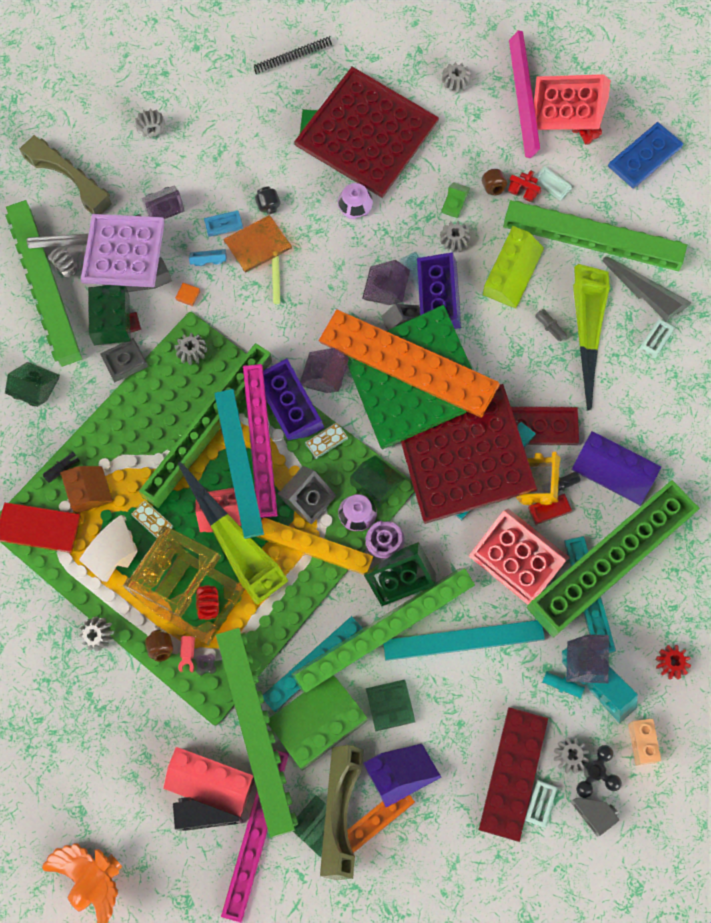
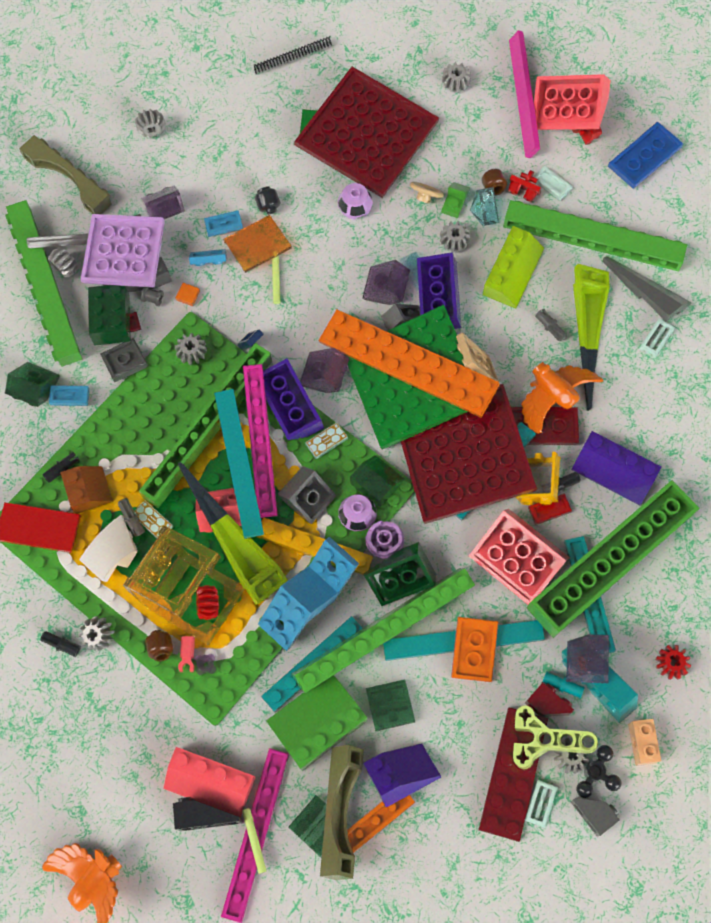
(60, 644): none -> black axle
(69, 395): none -> dark azure plate
(131, 517): none -> dark grey axle
(152, 296): none -> dark grey bush
(250, 339): none -> dark blue tile
(254, 840): none -> yellowish green bar
(255, 733): bright green brick -> none
(308, 593): none -> dark azure bracket
(425, 192): none -> tan piece
(474, 649): none -> orange tile
(475, 357): none -> tan plate
(485, 207): none -> clear light blue slope
(536, 748): none -> yellowish green beam
(547, 703): none -> dark red slope
(553, 388): none -> orange animal

